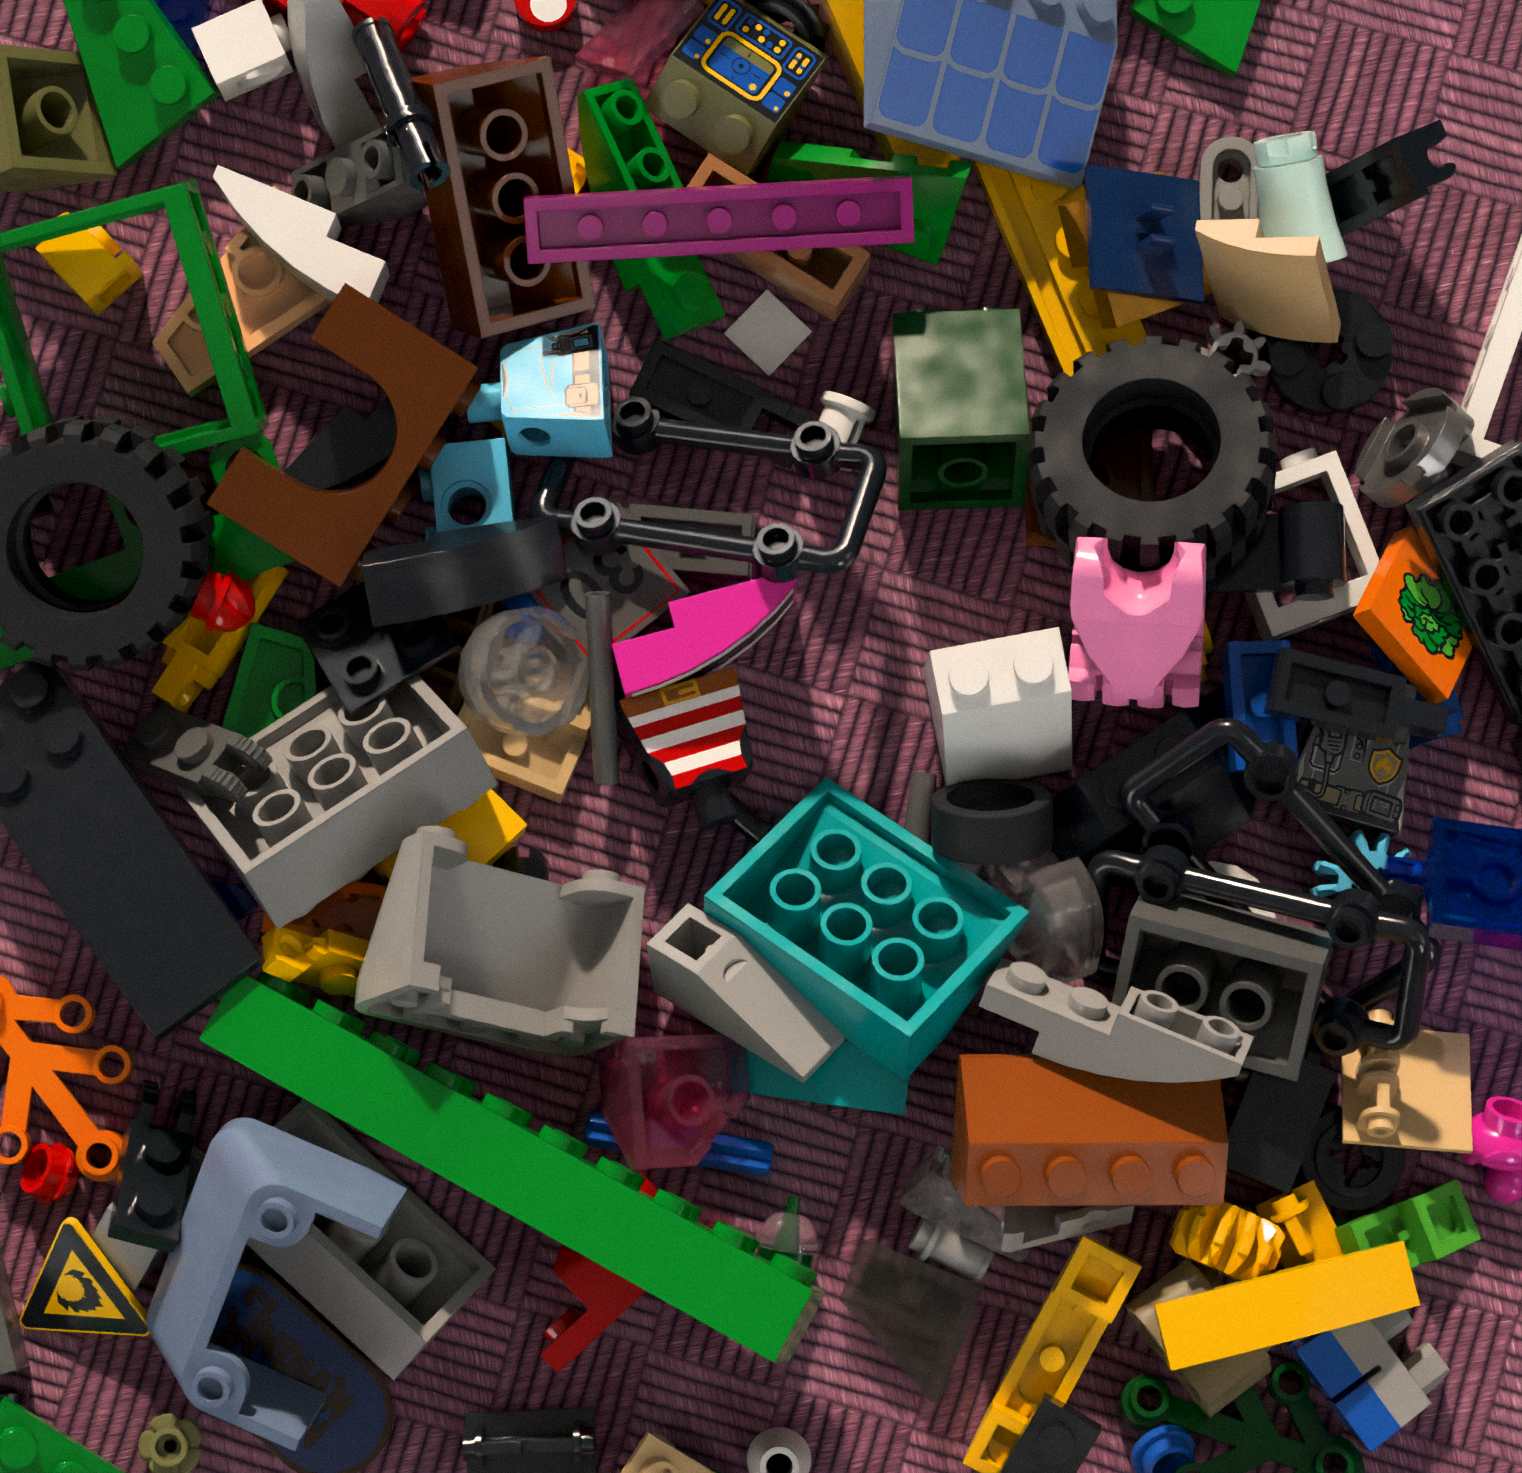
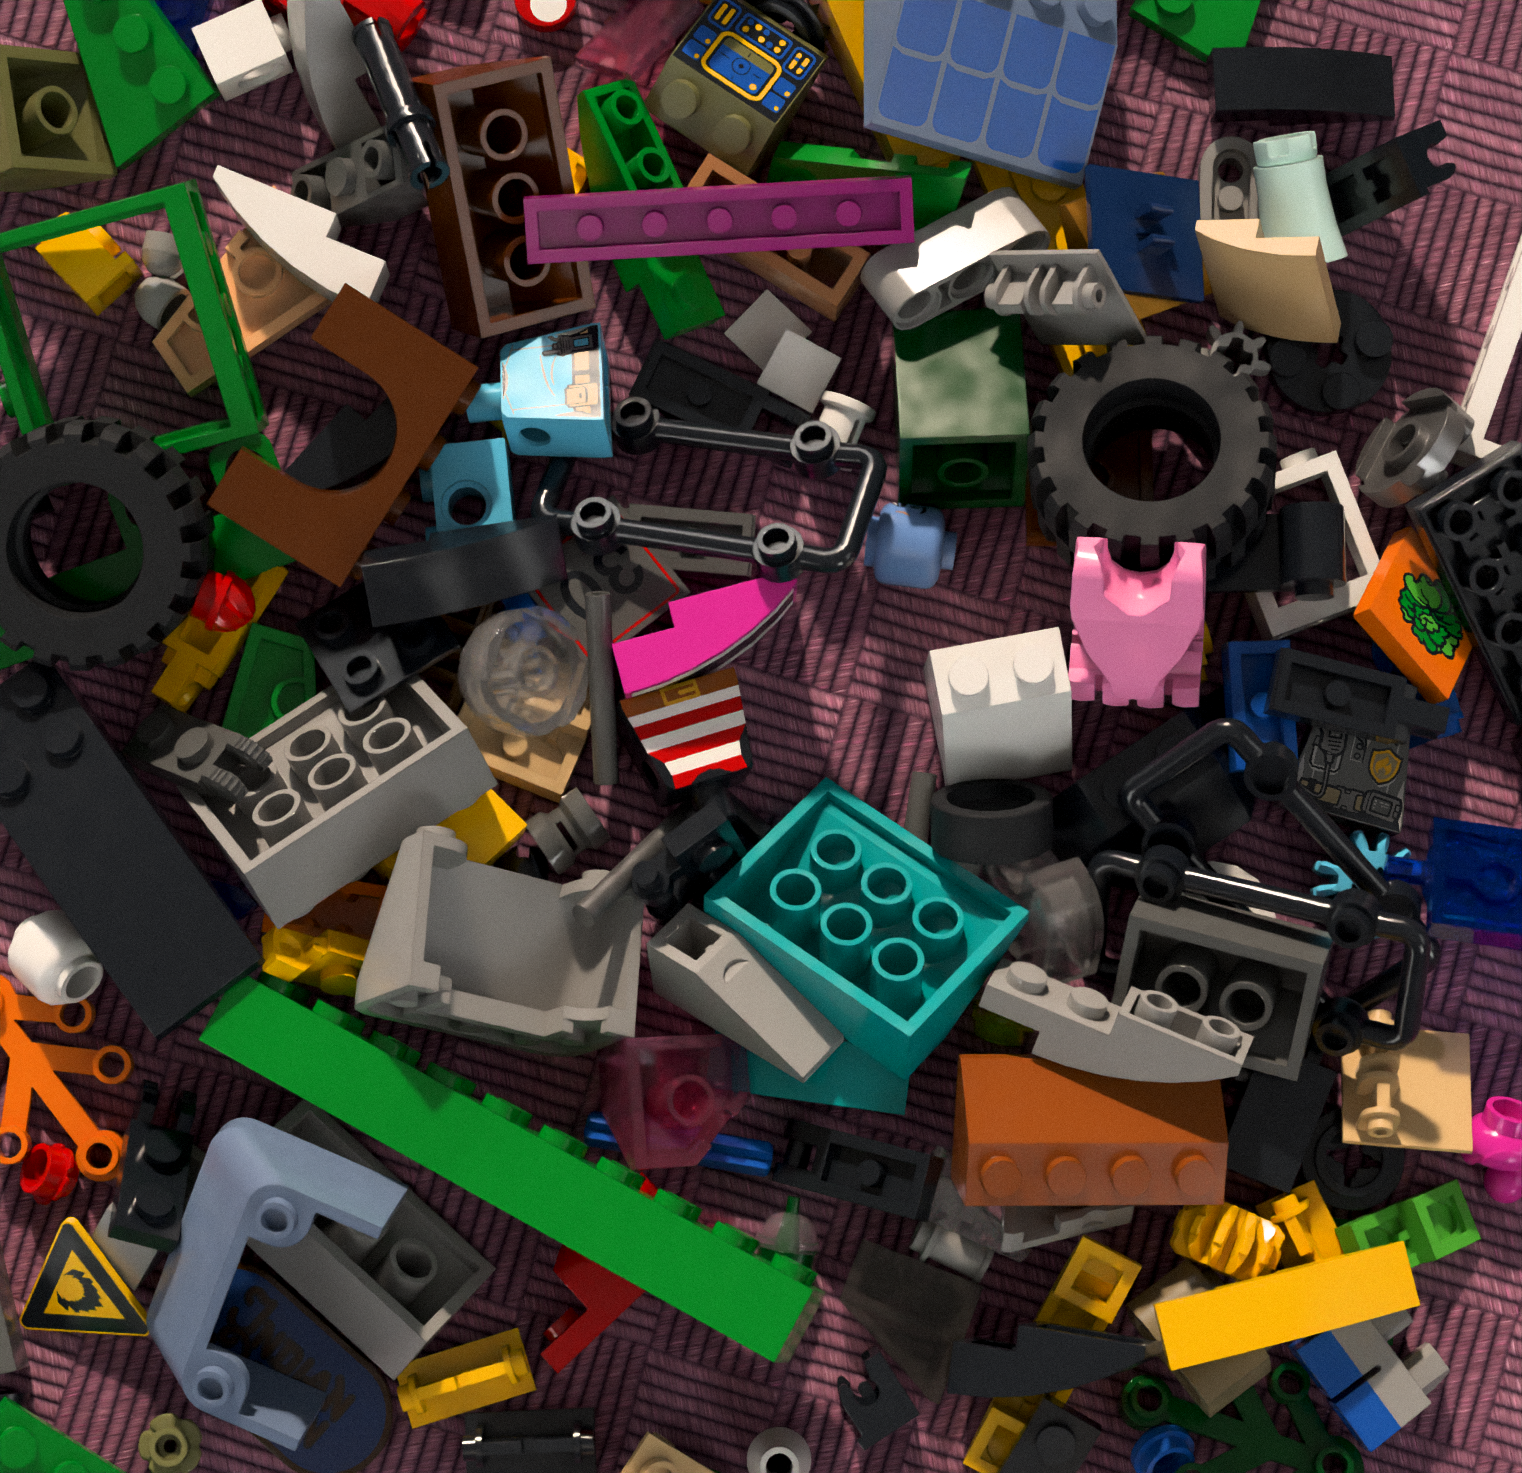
(53, 959): none -> white head
(159, 299): none -> light grey hinge
(161, 254): none -> light grey hinge
(465, 1378): none -> yellow hinge
(580, 823): none -> dark grey wheel
(620, 878): none -> flat silver bar
(693, 862): none -> black plate
(798, 372): none -> white tile
(859, 1170): none -> black plate
(877, 1410): none -> black hinge
(909, 545): none -> medium blue head
(950, 258): none -> light grey beam
(997, 1028): none -> clear neon green plate
(1043, 1360): none -> black slope
(1063, 296): none -> light grey hinge
(1299, 85): none -> black slope

